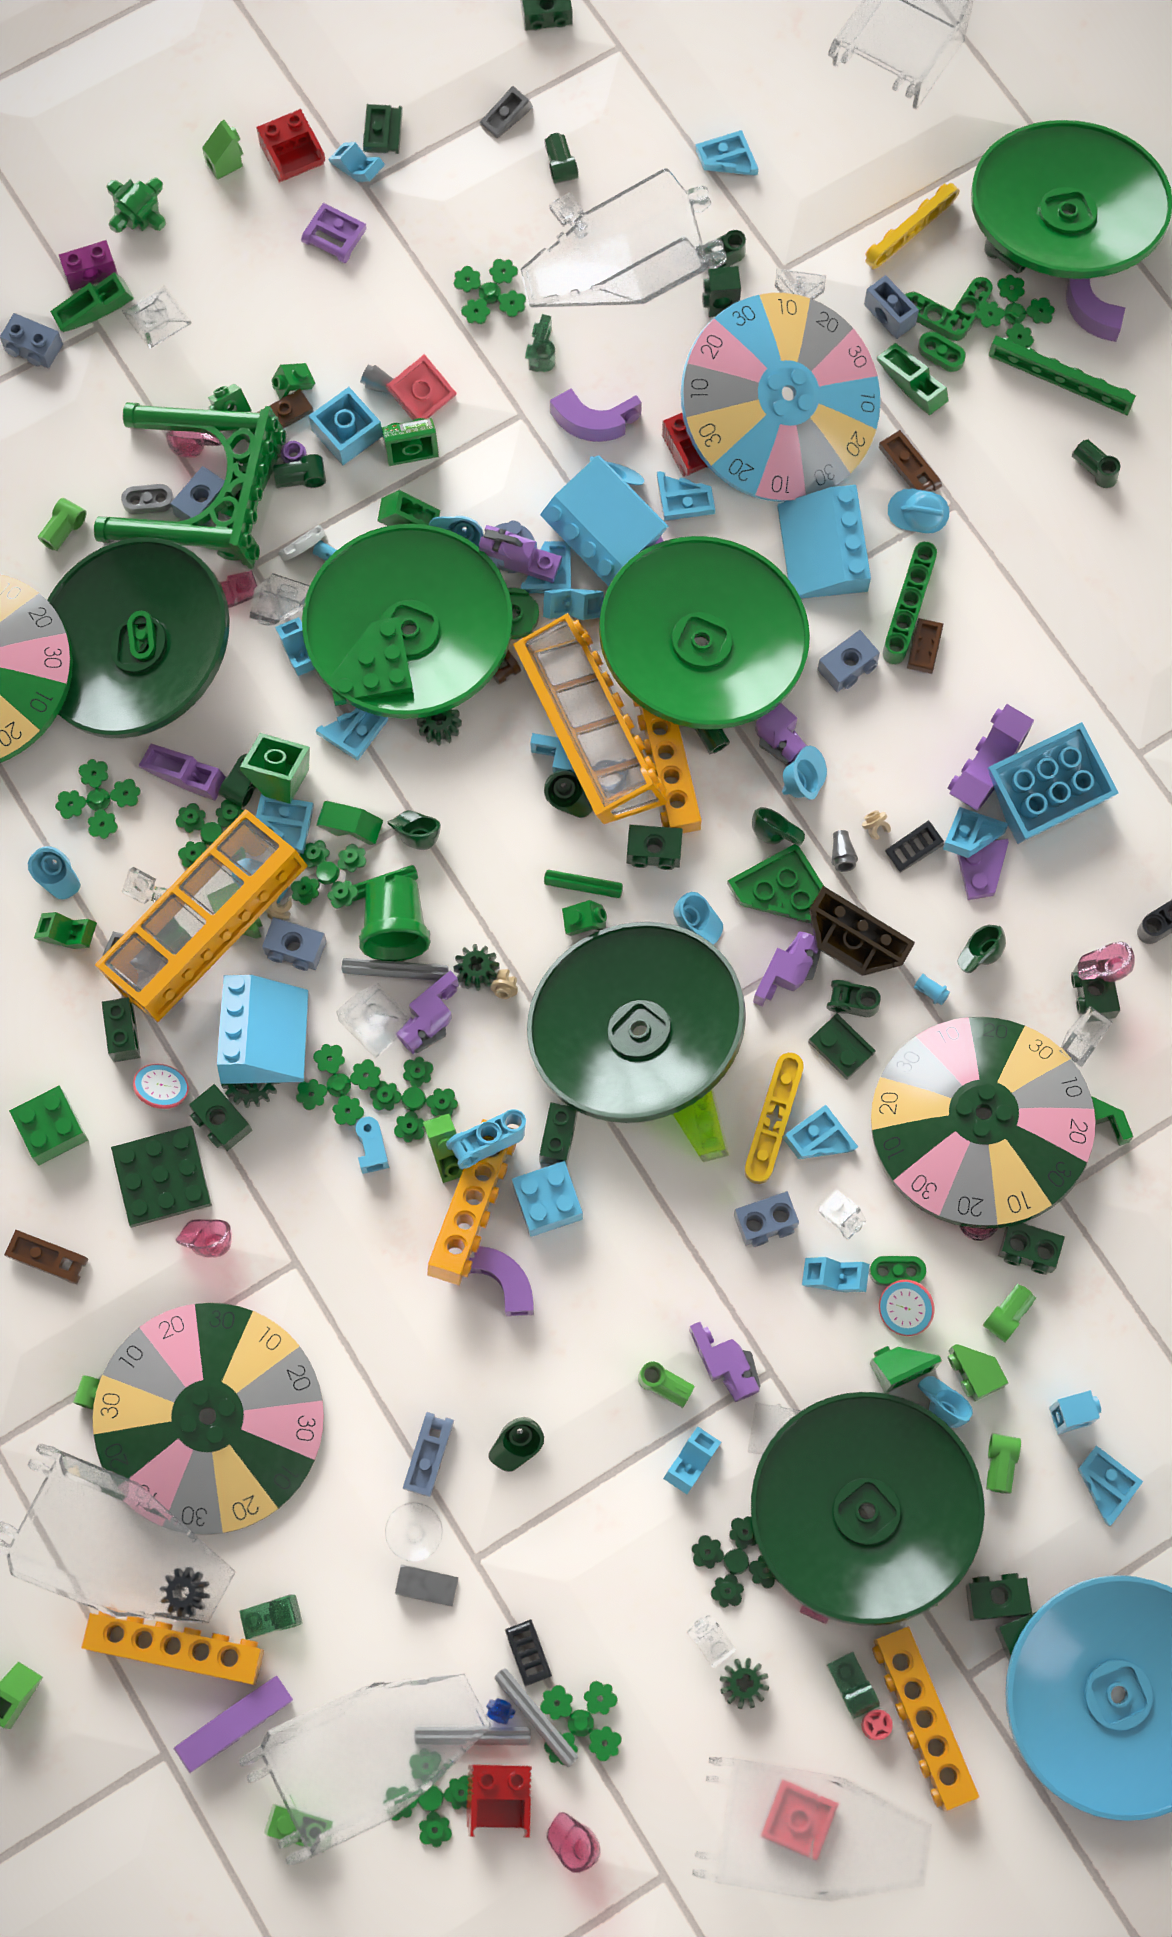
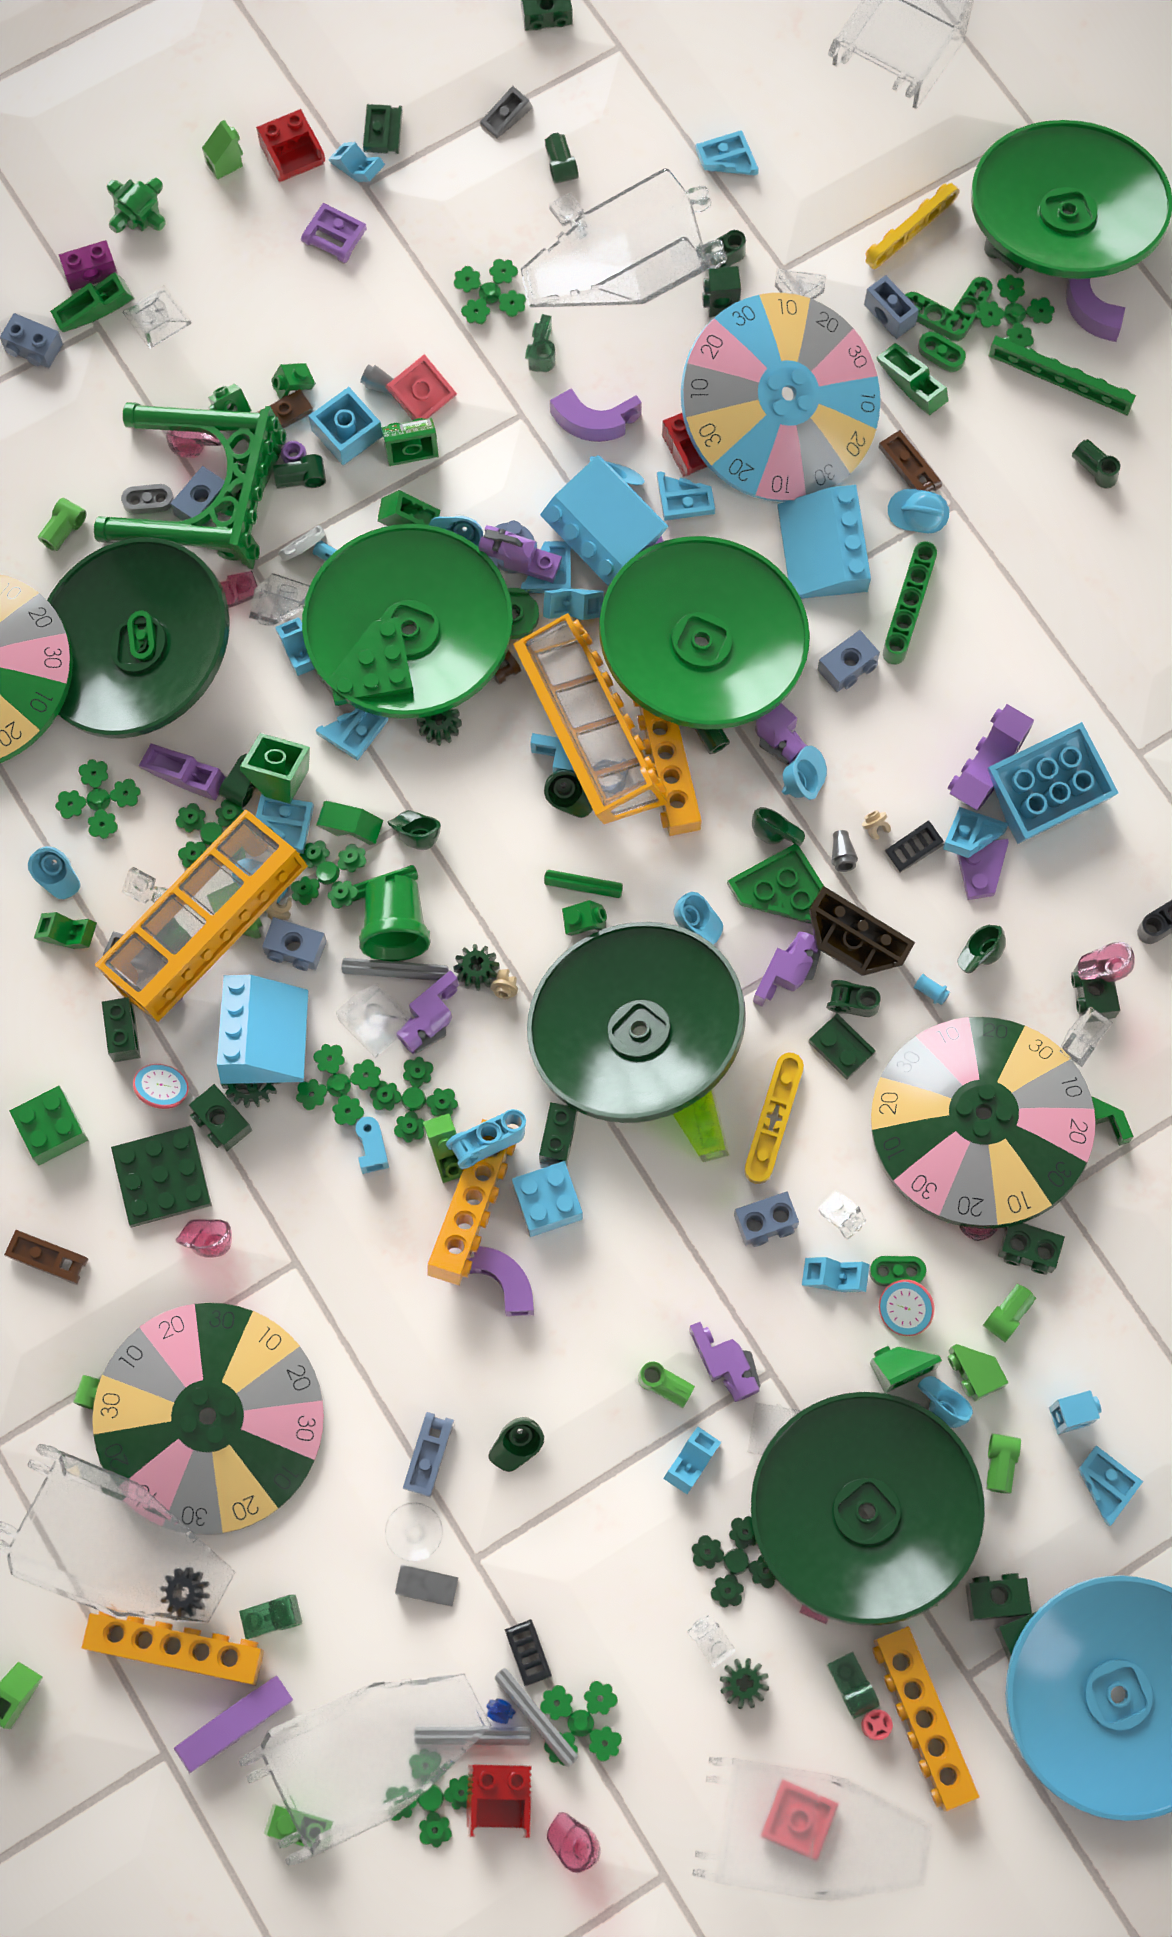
(667, 838): dark green brick -> none
(819, 1136): medium azure wing -> none
(925, 646): reddish brown plate -> none

